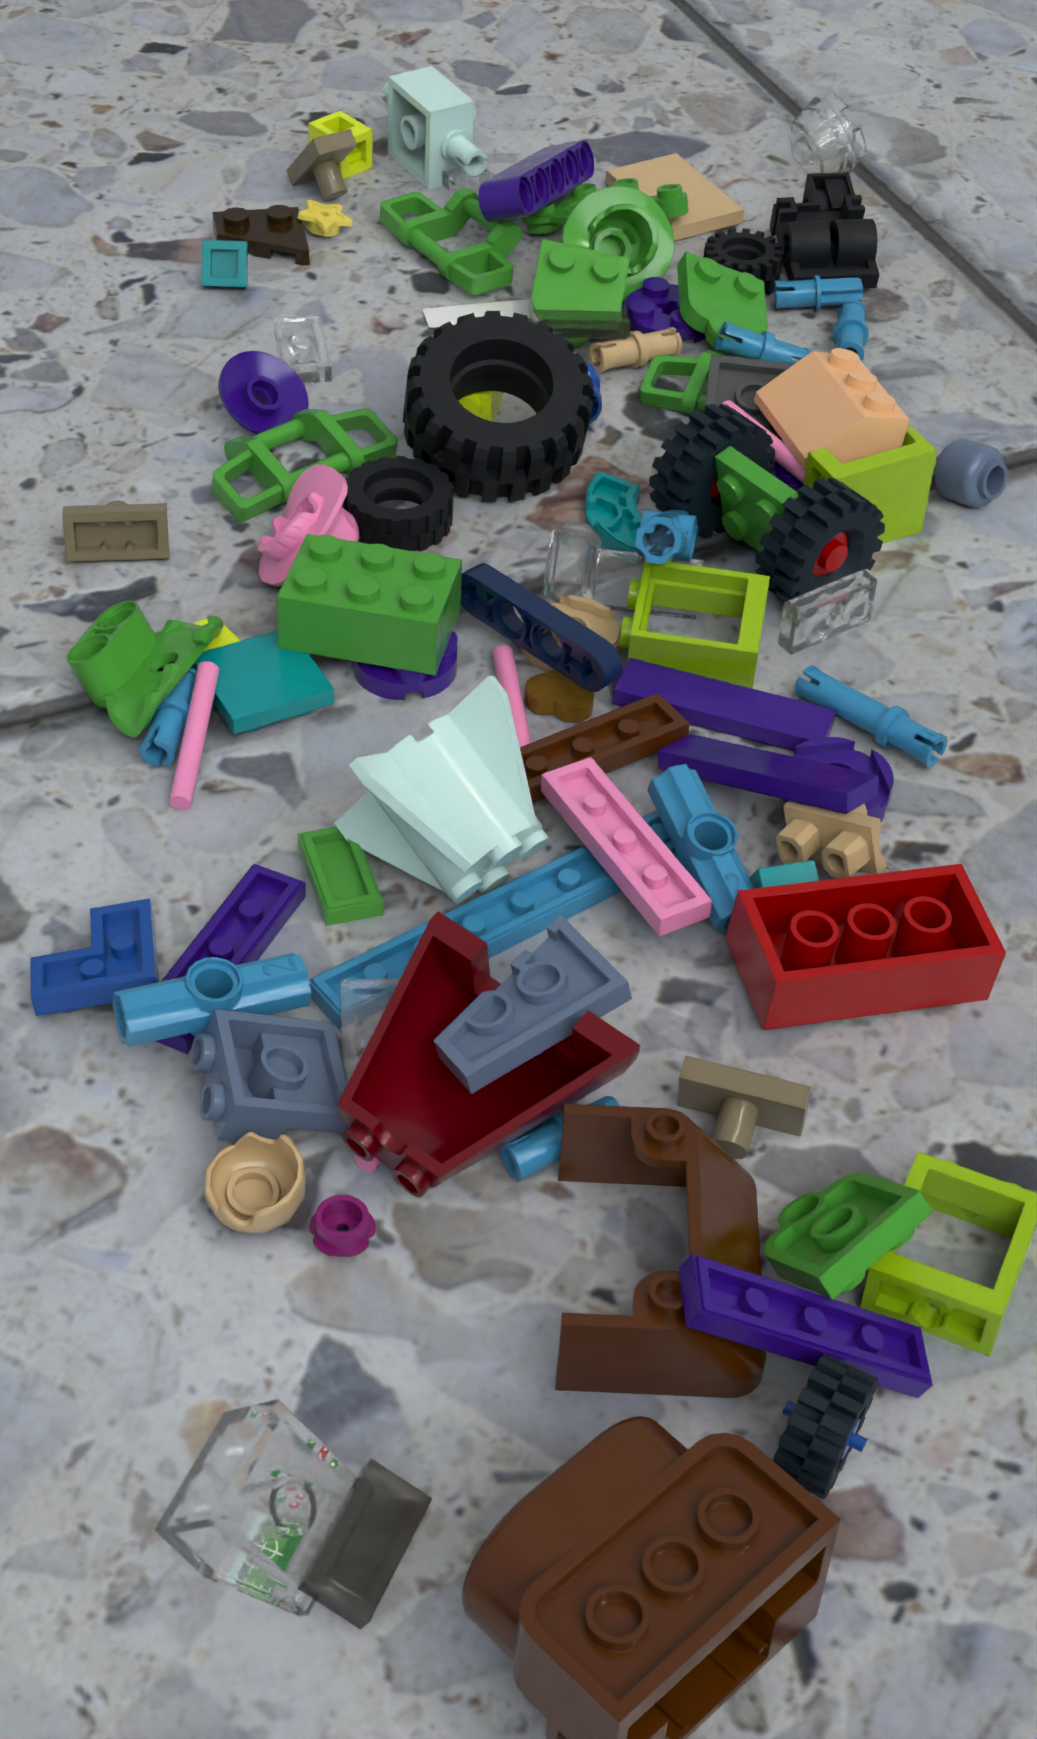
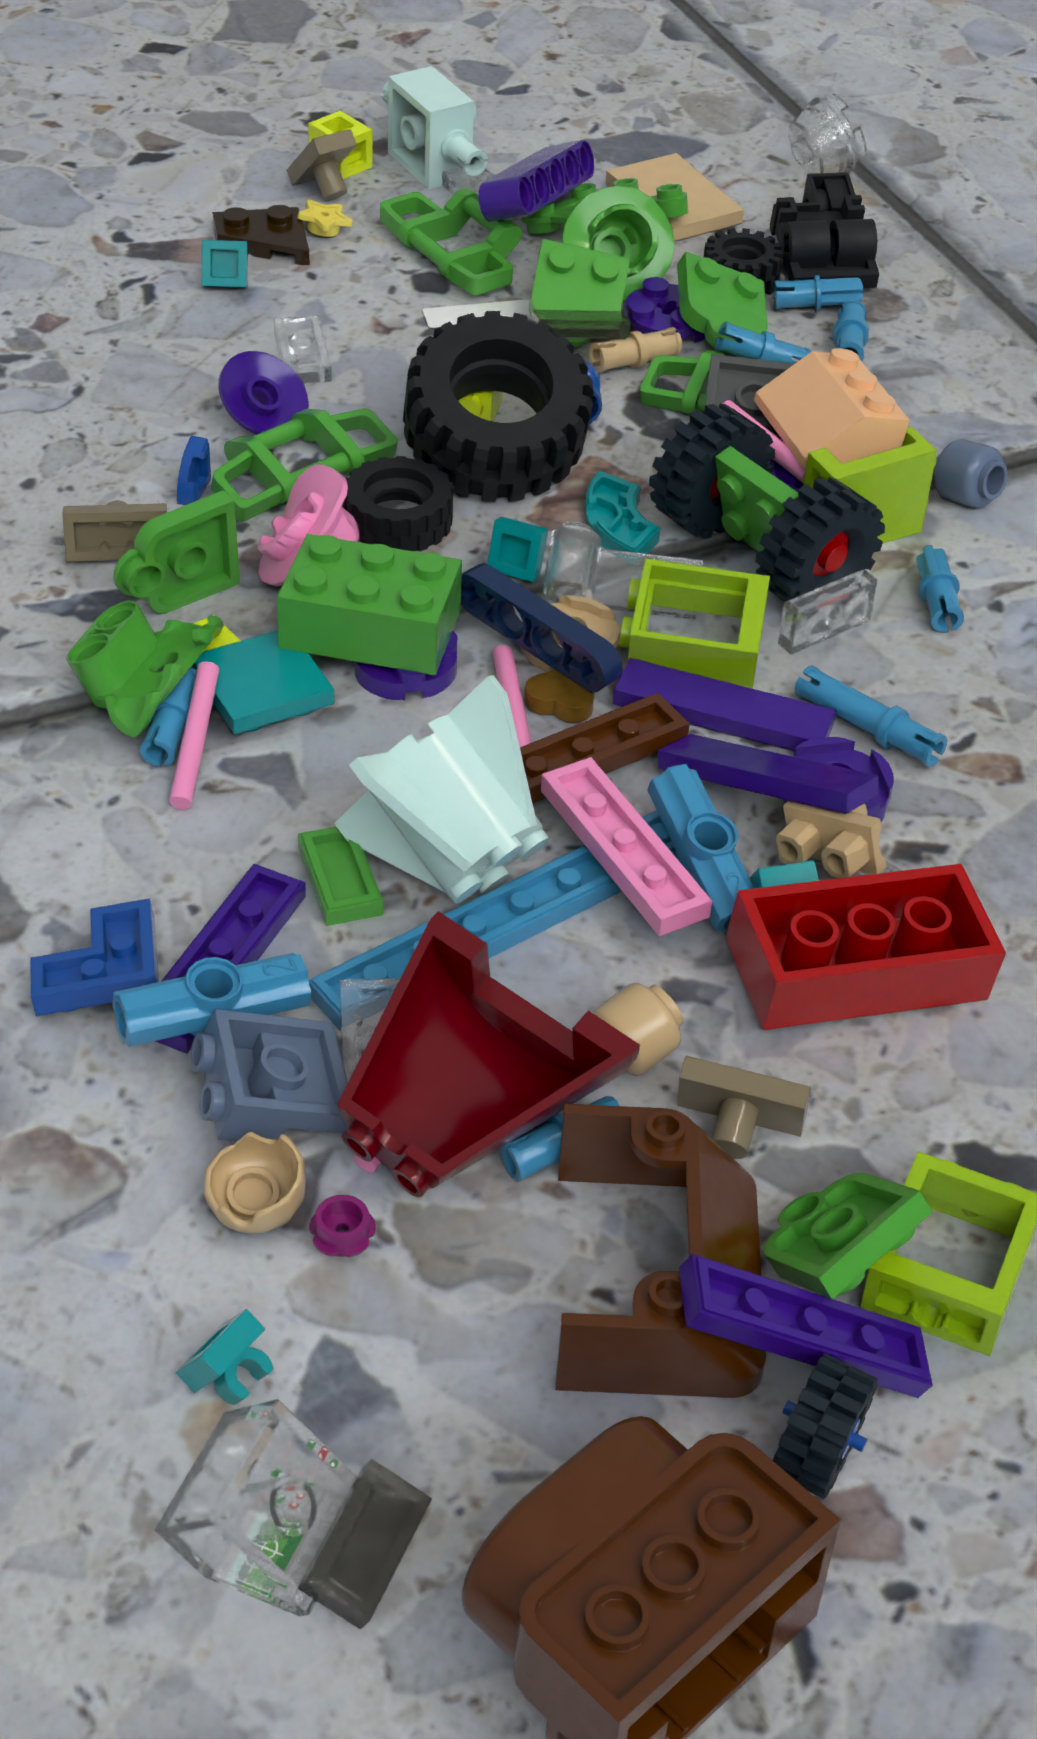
(183, 555): none -> bright green plate
(194, 470): none -> blue tile
(222, 1355): none -> teal tile
(517, 548): none -> teal tile
(531, 1007): sand blue wing -> none
(647, 1018): none -> tan head
(666, 536): dark azure piece -> none
(939, 589): none -> dark azure axle

